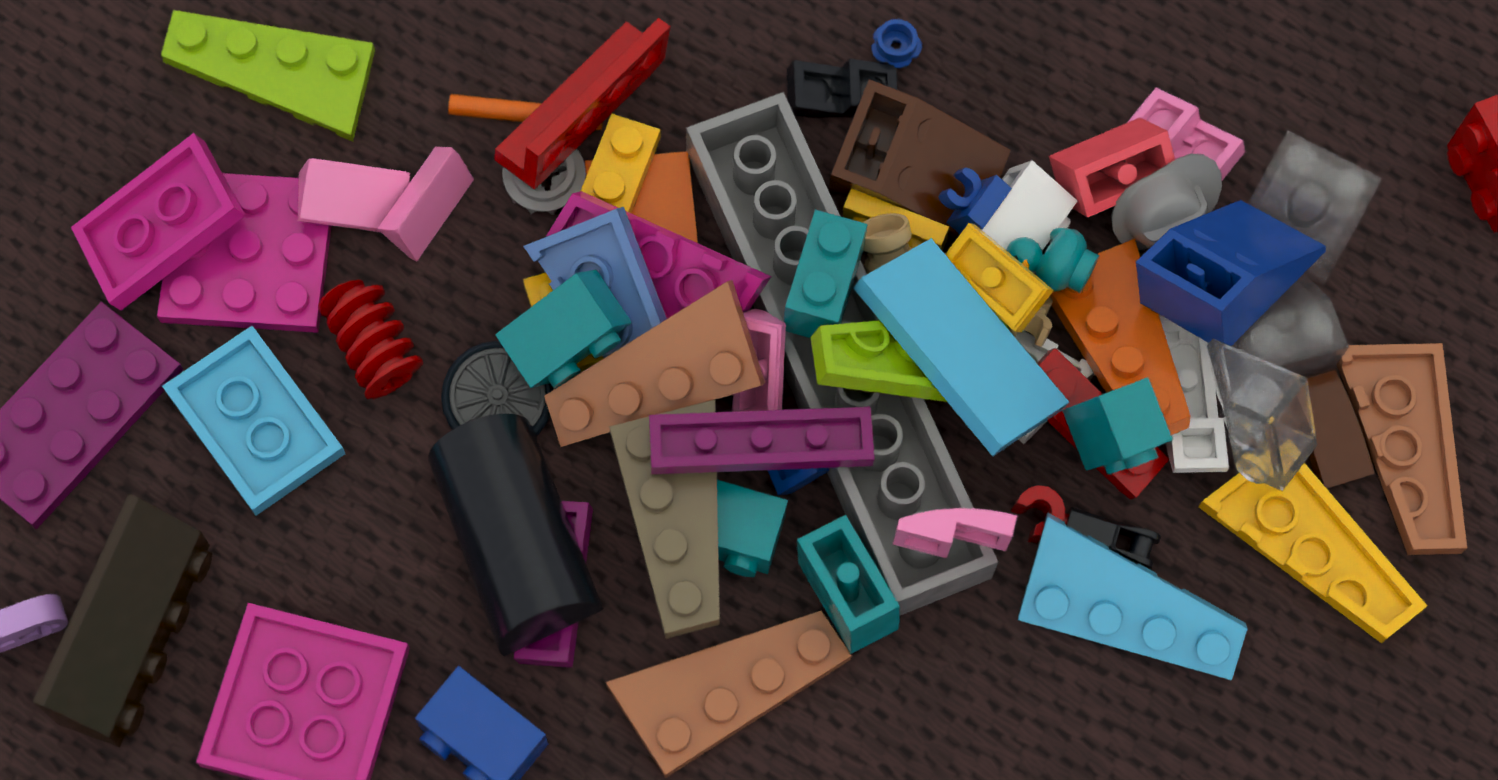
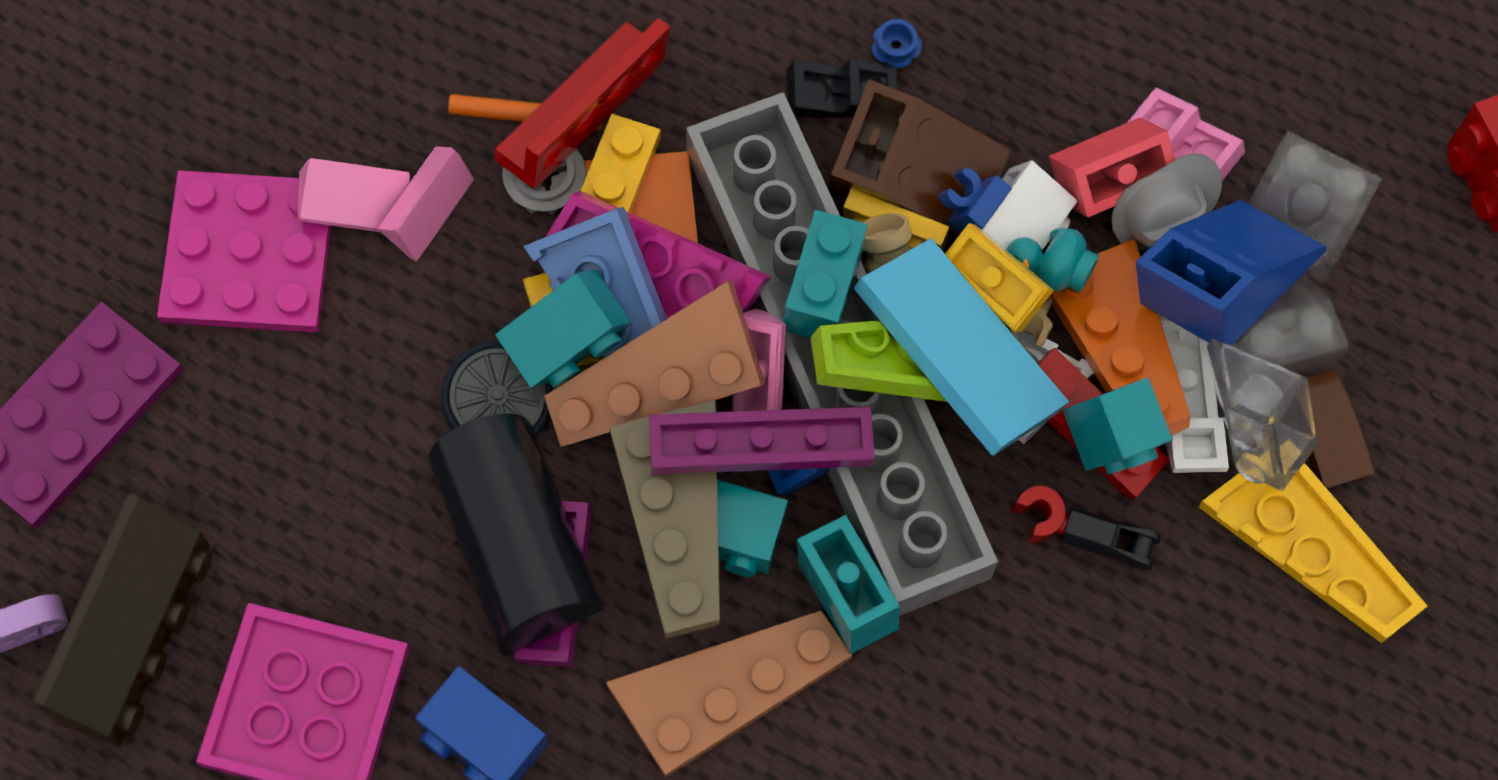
(157, 221): dark pink plate -> none
(254, 420): medium azure plate -> none
(293, 70): lime wing -> none
(368, 338): red piece -> none
(935, 529): bright pink slope -> none
(1107, 599): medium azure wing -> none
(1409, 433): nougat wing -> none

